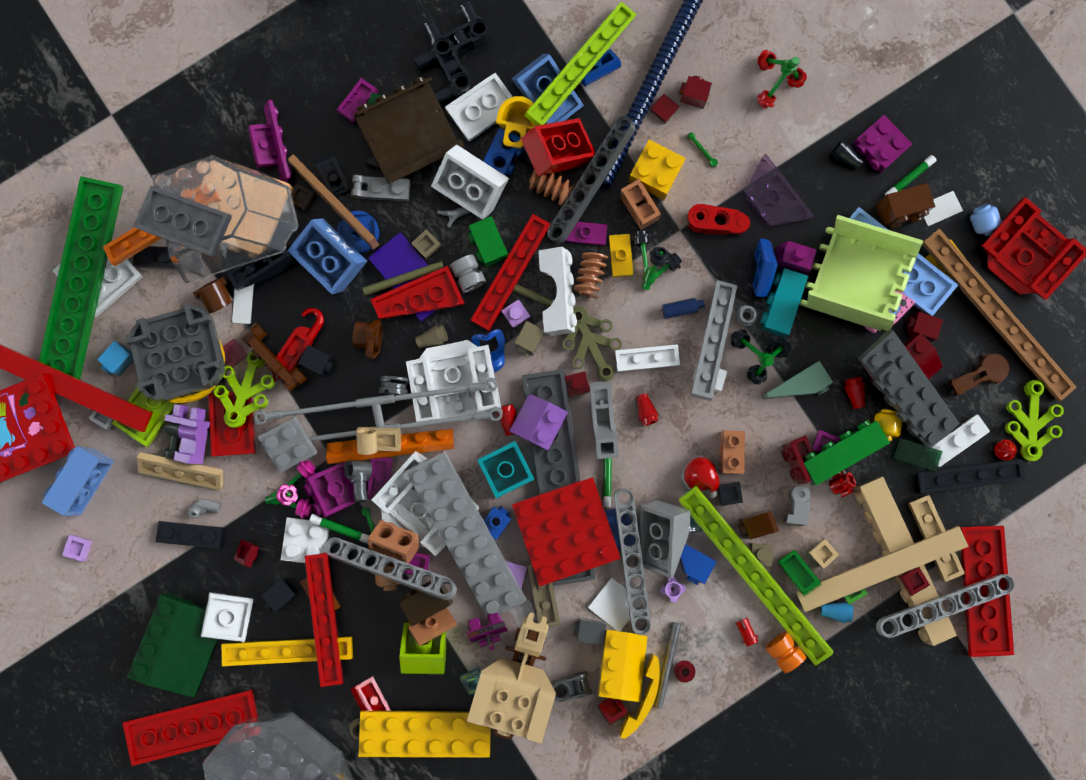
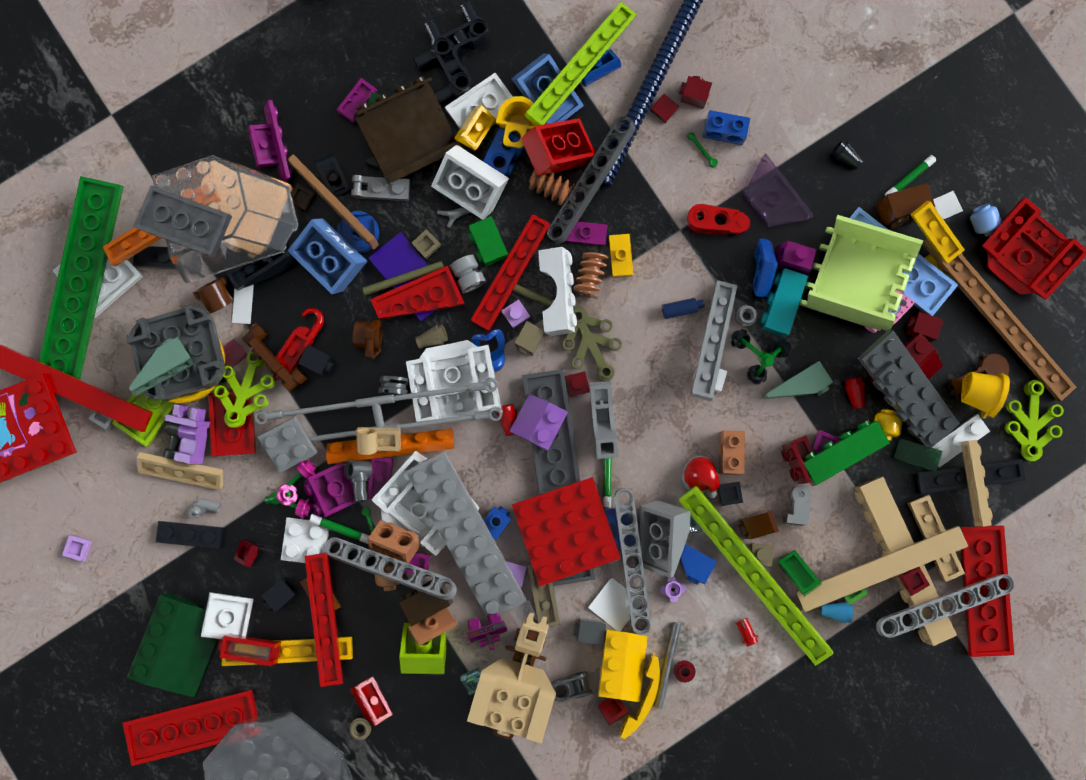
(77, 481): medium blue brick -> none
(116, 359): dark azure brick -> none
(164, 363): none -> sand green slope
(249, 649): none -> red window
(421, 734): yellow plate -> none
(475, 127): none -> yellow slope
(505, 469): teal brick -> none
(640, 204): nougat brick -> none
(647, 358): white plate -> none
(647, 413): red cone -> none
(657, 169): yellow brick -> none
(658, 257): plant -> none
(726, 127): none -> blue brick
(788, 655): orange wheel -> none
(795, 76): plant -> none
(823, 553): tan plate -> none
(842, 483): red gear -> none
(881, 144): magenta plate -> none
(937, 232): none -> yellow plate
(975, 477): none -> tan plate
(985, 392): none -> yellow container
(1005, 450): red plate -> none

